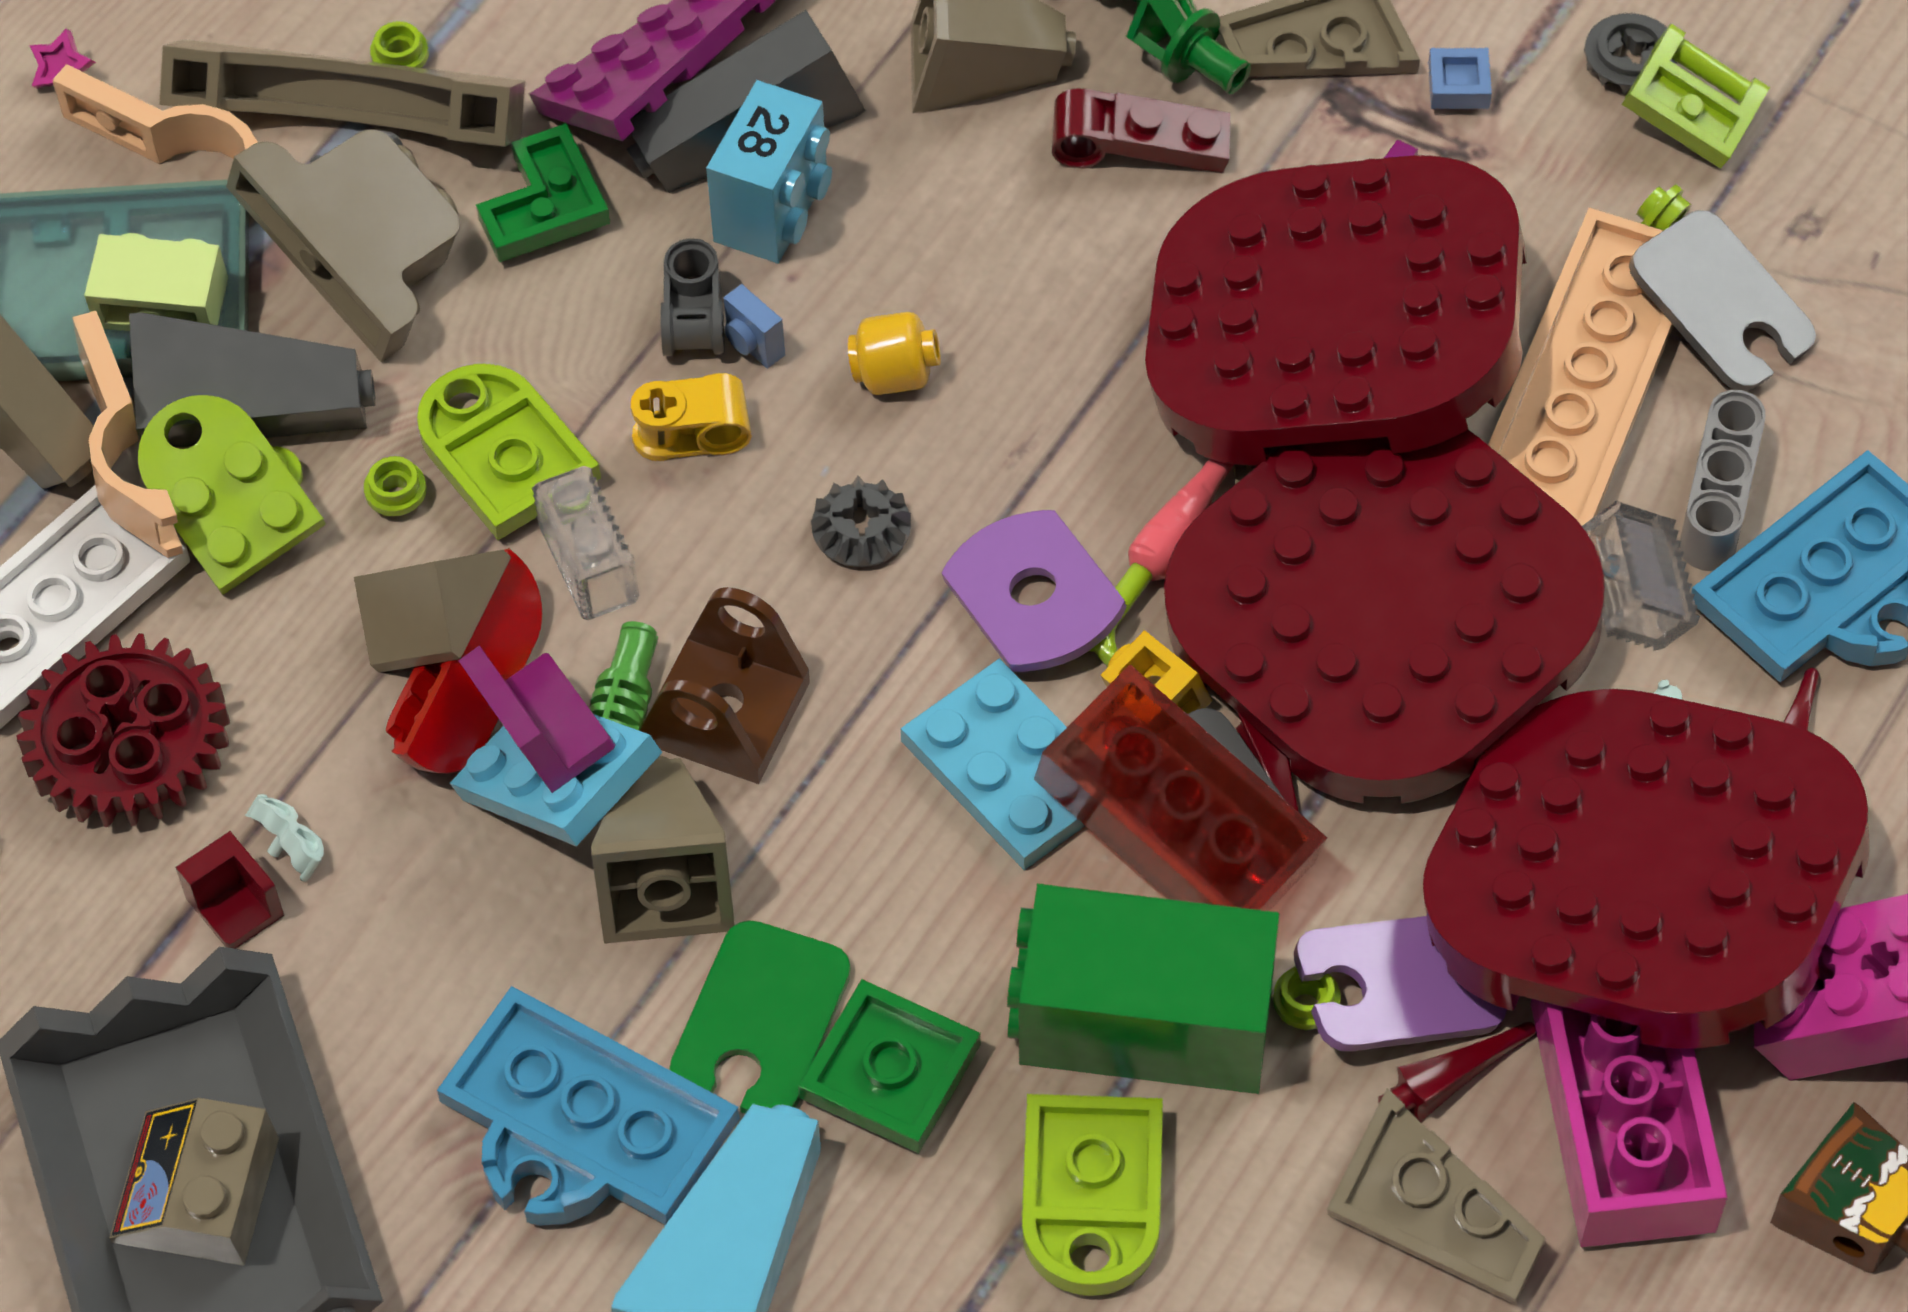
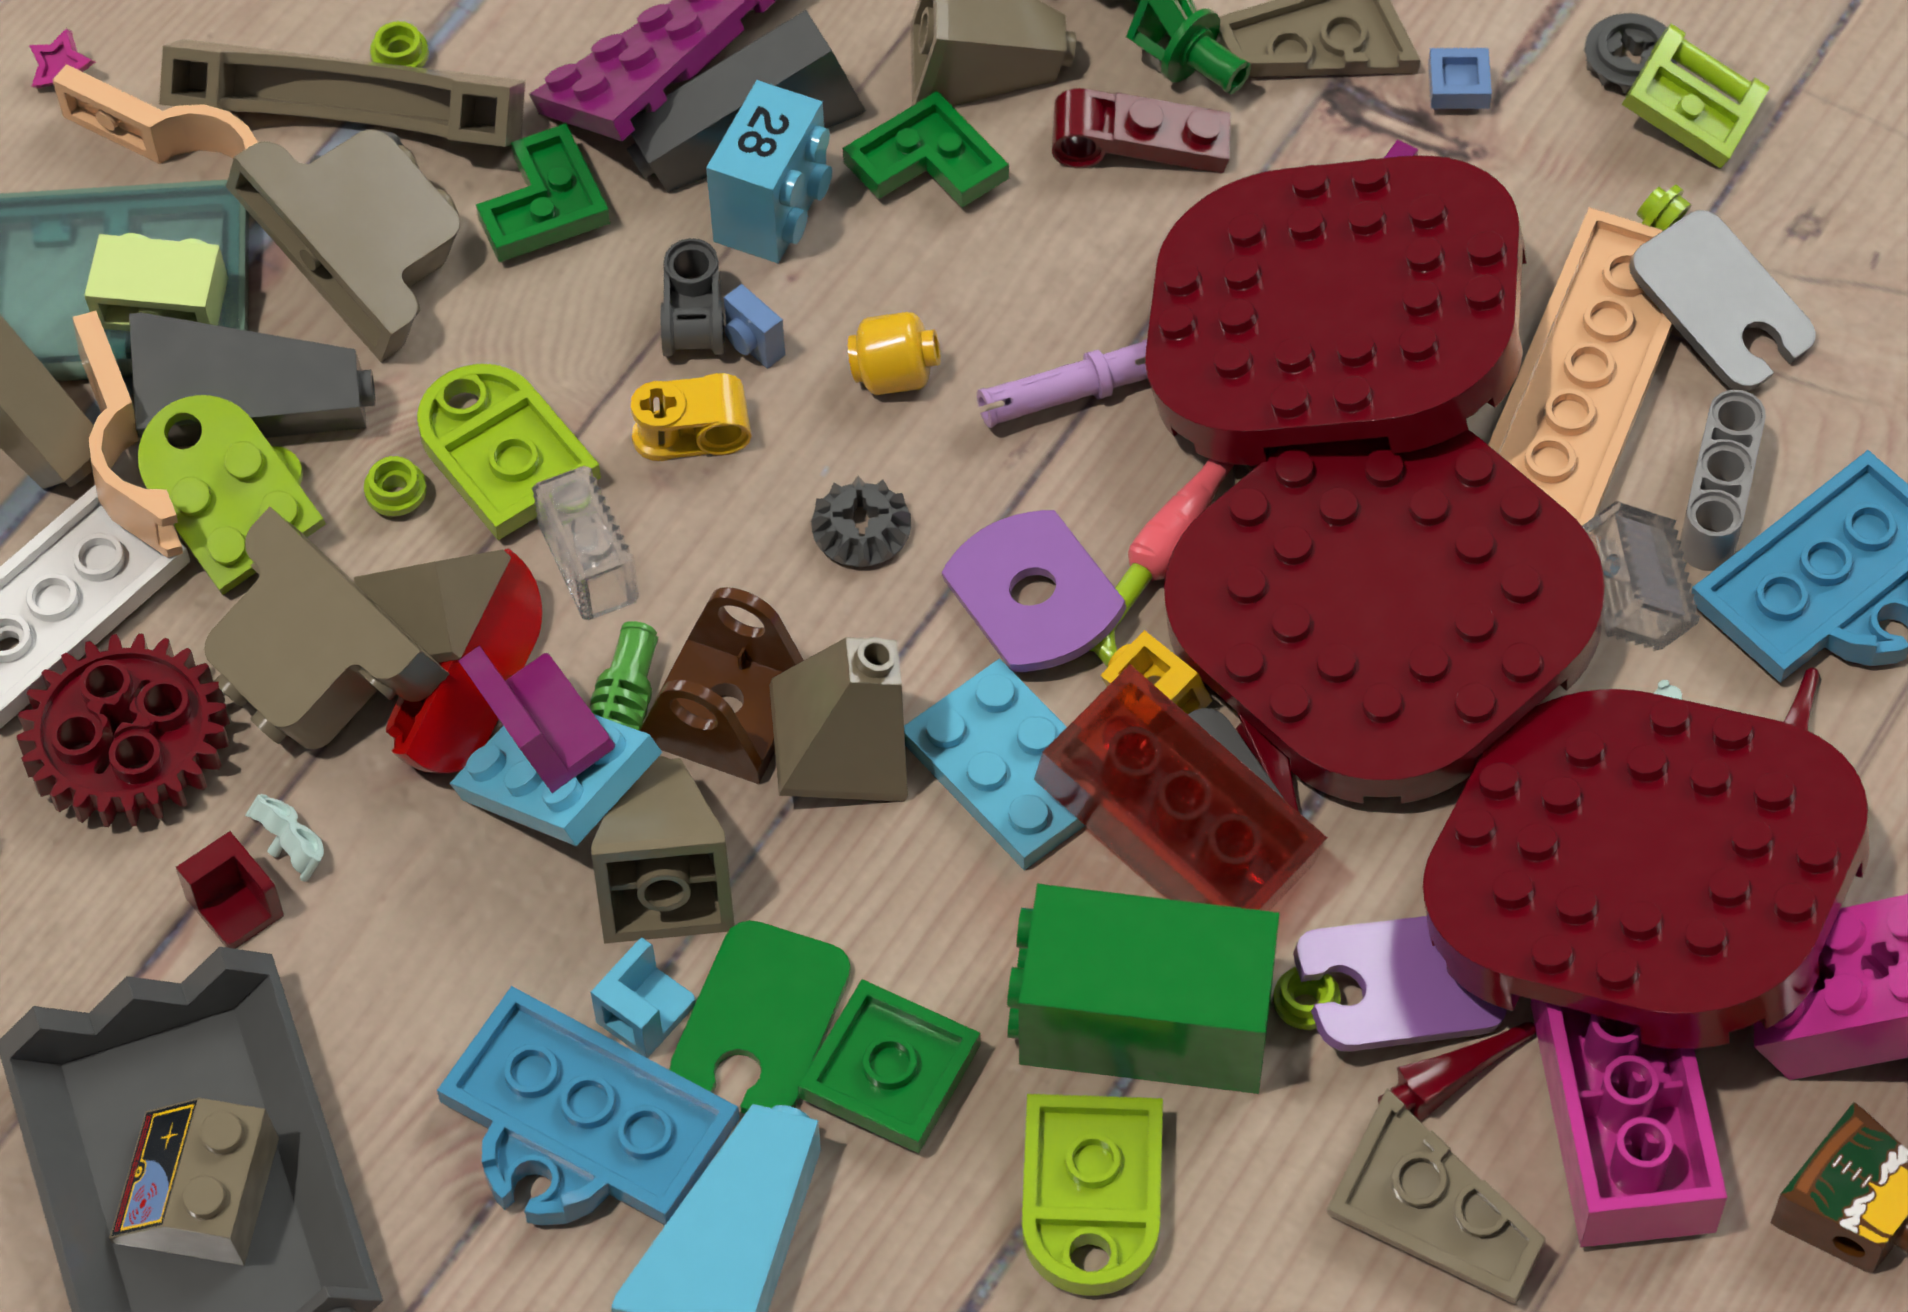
(310, 642): none -> dark tan brick
(640, 1000): none -> medium azure panel
(841, 723): none -> dark tan slope
(928, 139): none -> green plate
(1092, 376): none -> lavender pin

